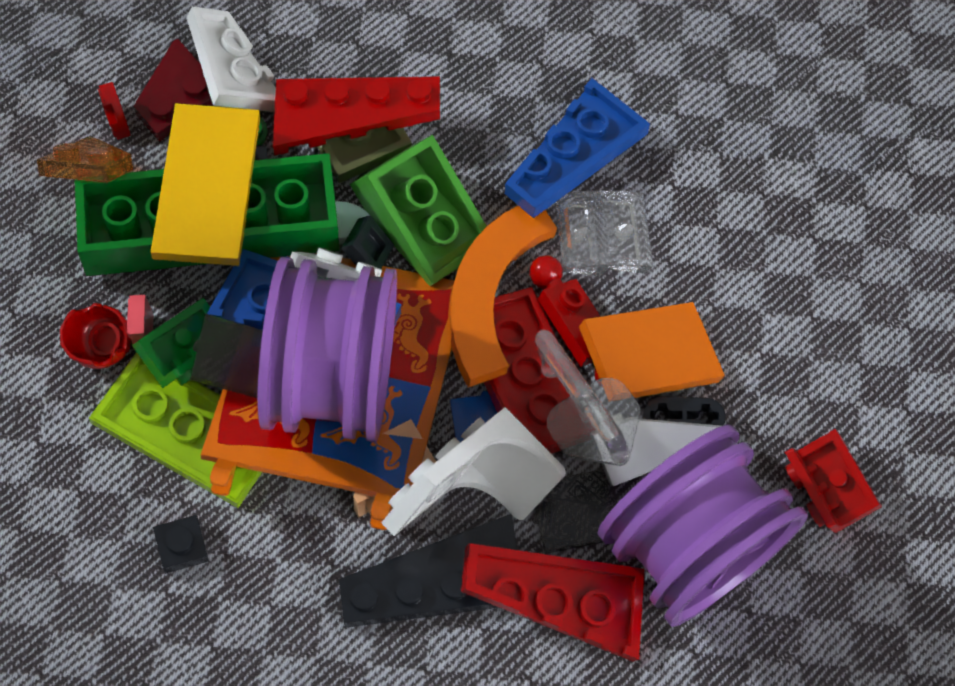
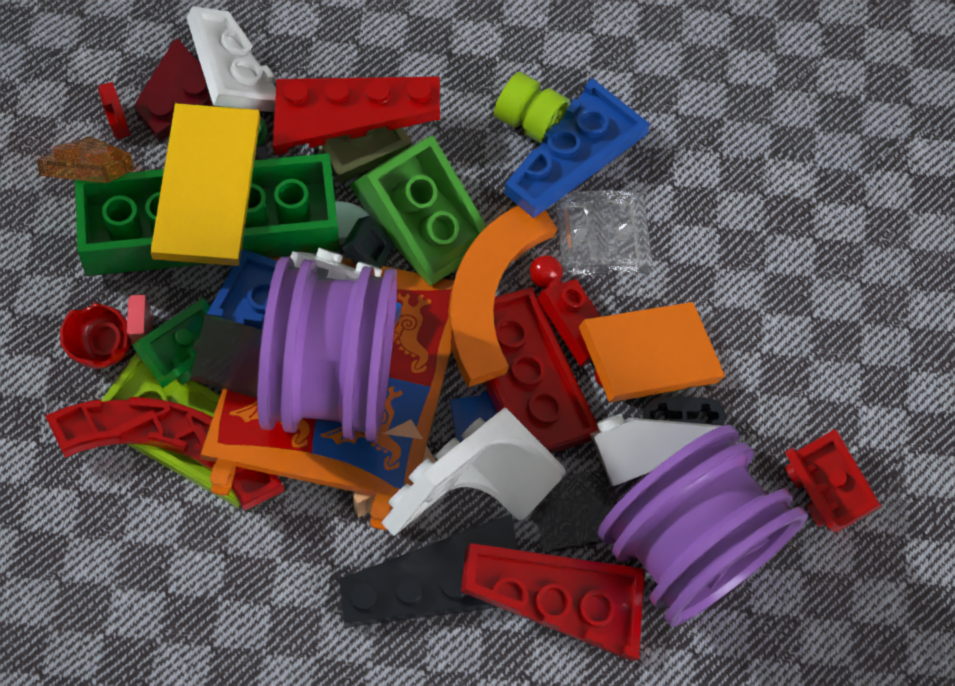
(154, 424): none -> red tile
(180, 544): black plate -> none
(528, 106): none -> lime wheel
(597, 418): clear piece -> none

